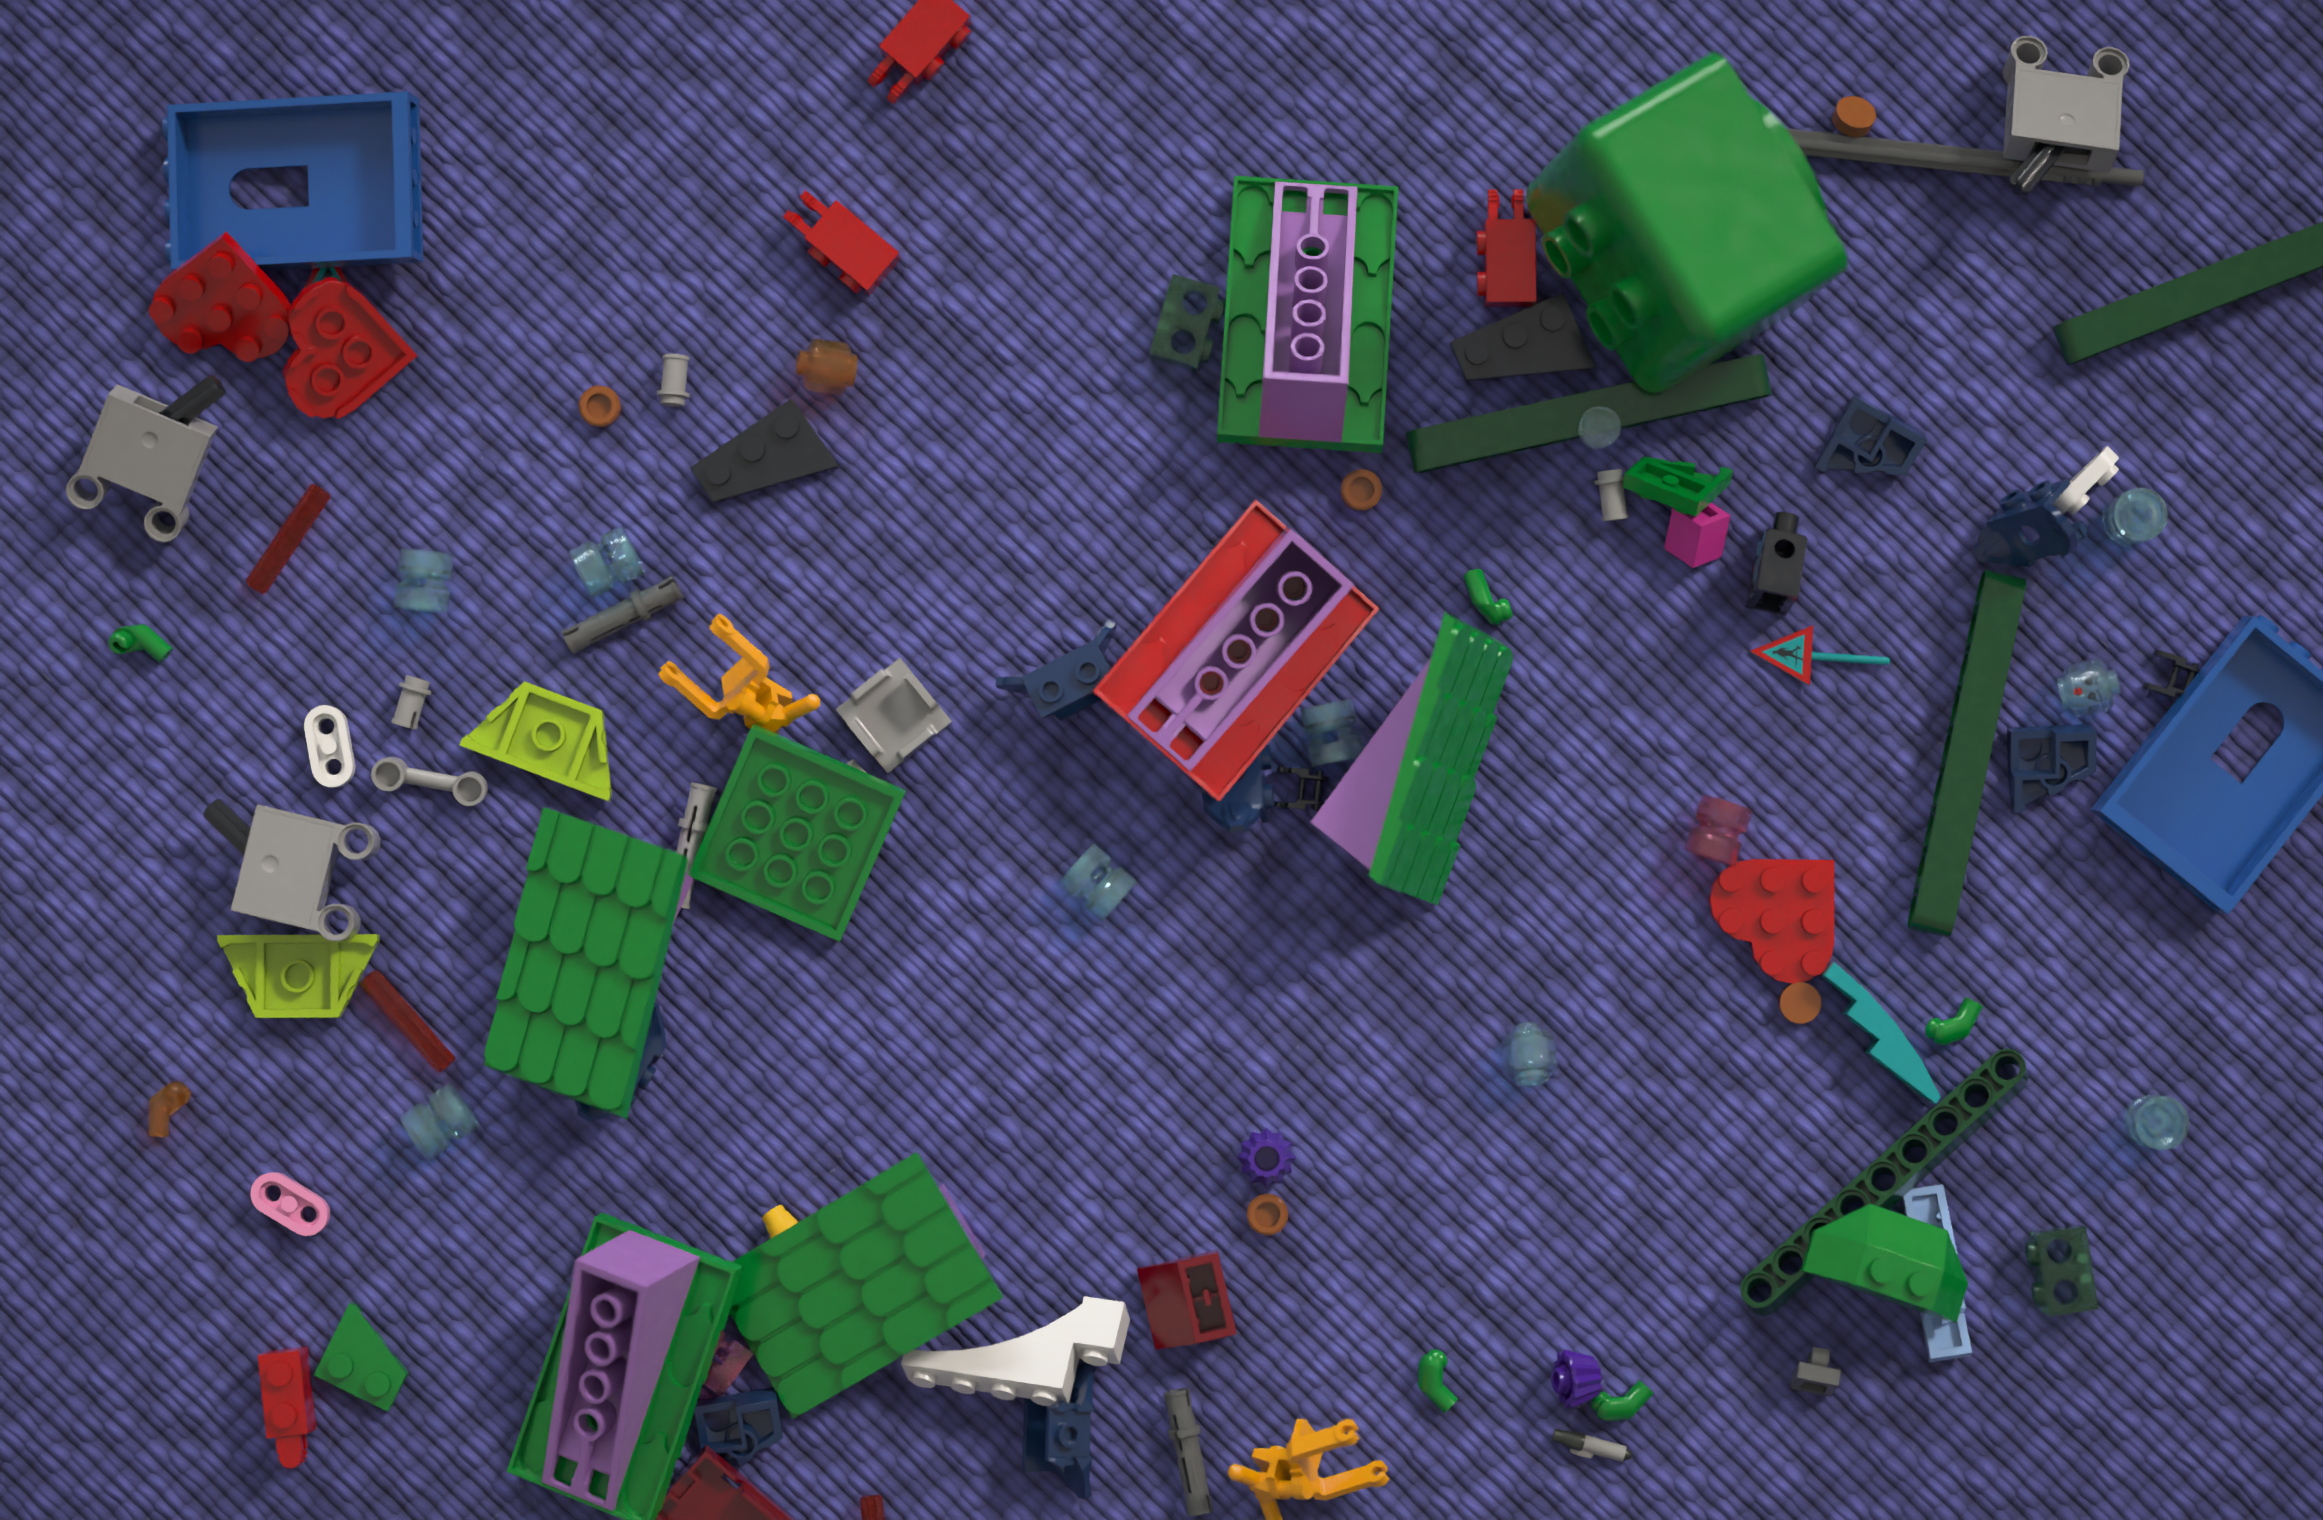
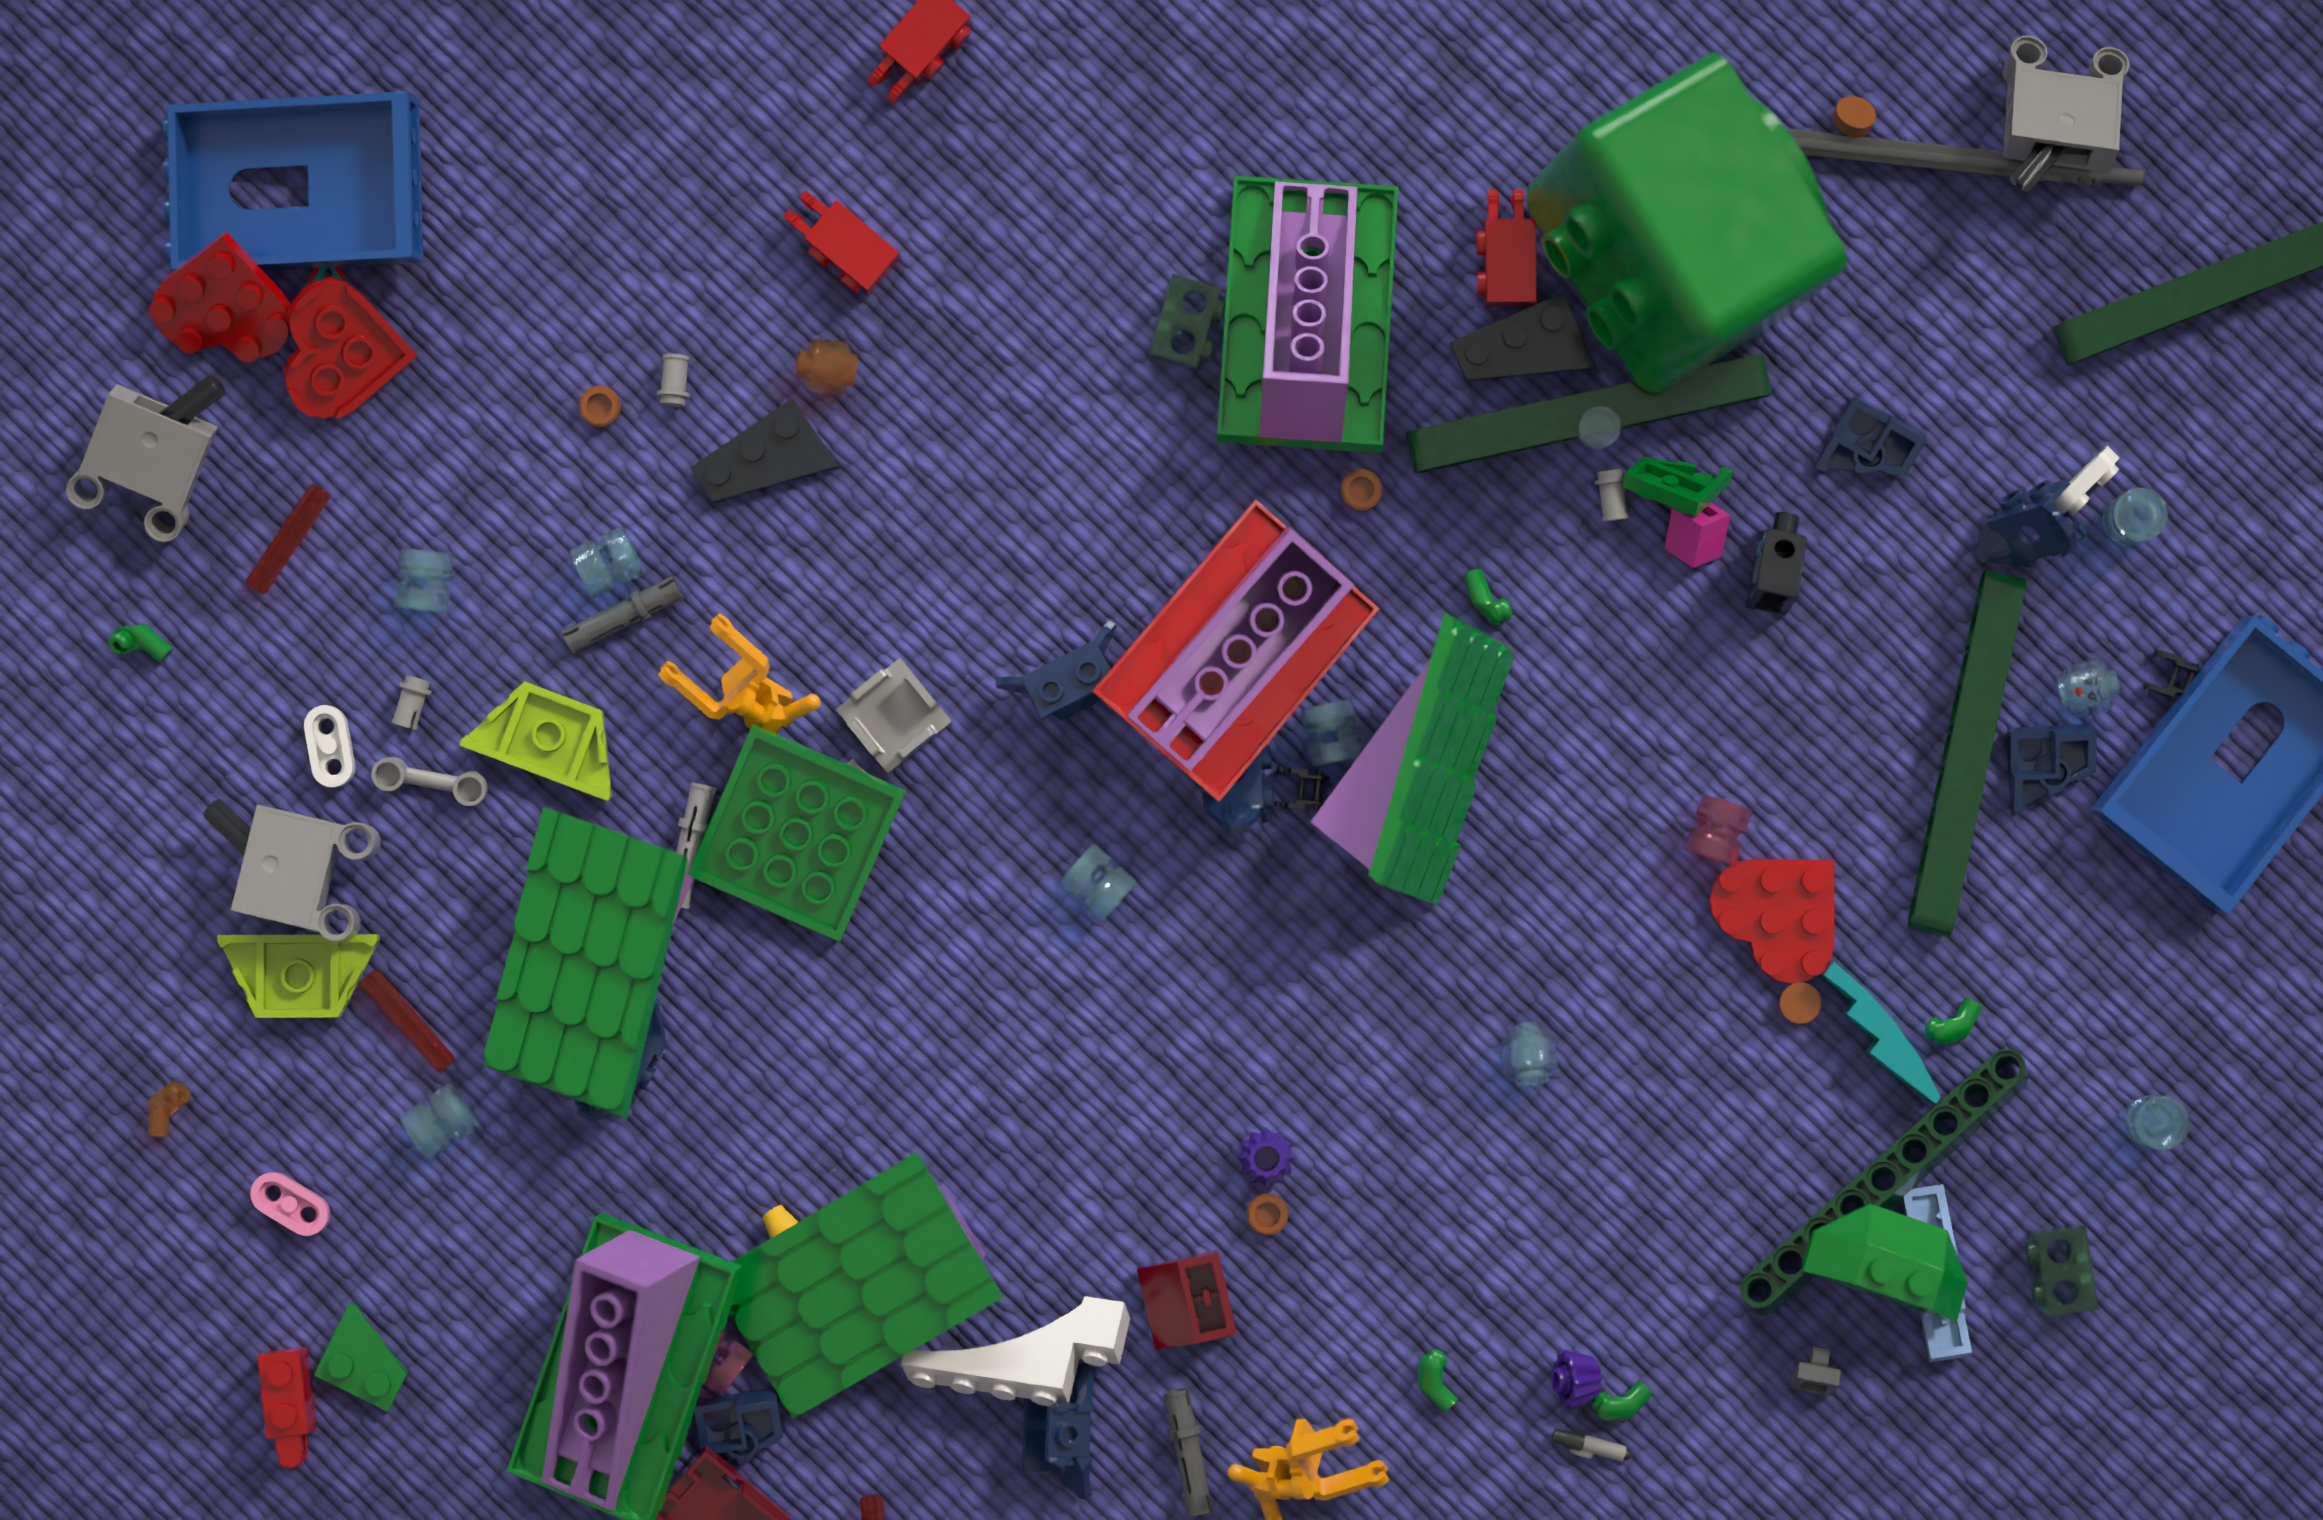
(1795, 653): piece -> none

